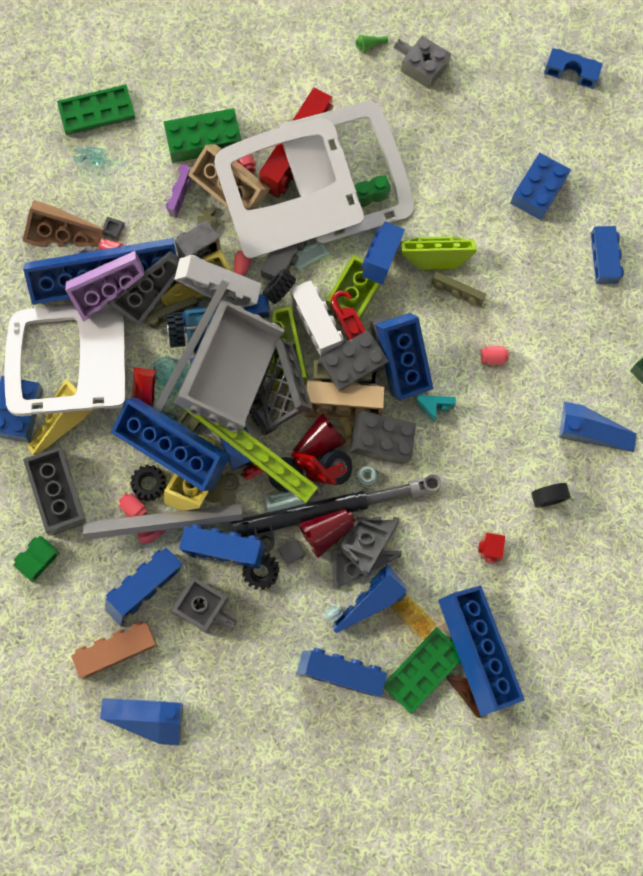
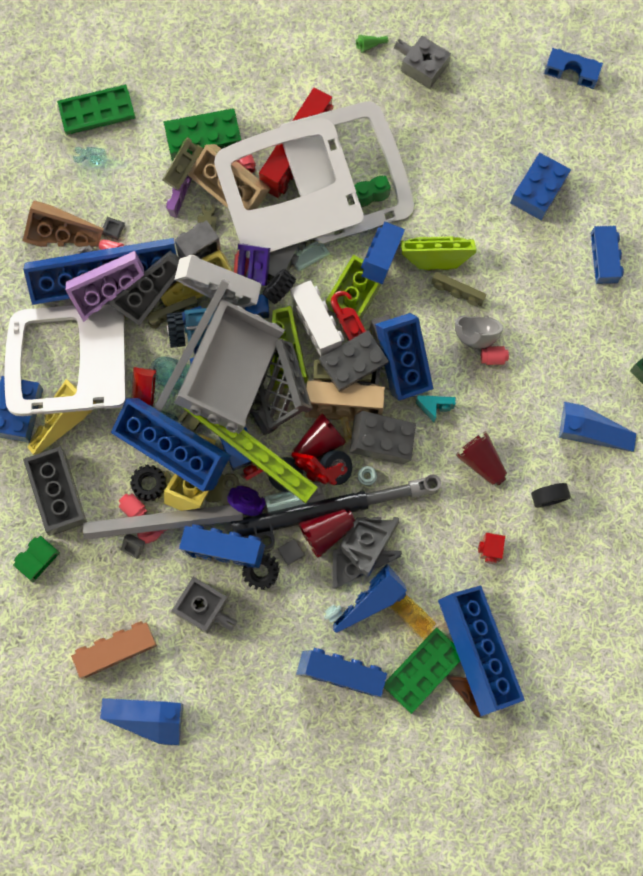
(132, 545): none -> dark grey tile
(141, 585): blue wedge -> none
(182, 164): none -> olive plate
(246, 500): none -> dark purple plate
(258, 262): none -> dark purple plate
(478, 331): none -> light grey cylinder
(484, 459): none -> dark red cone

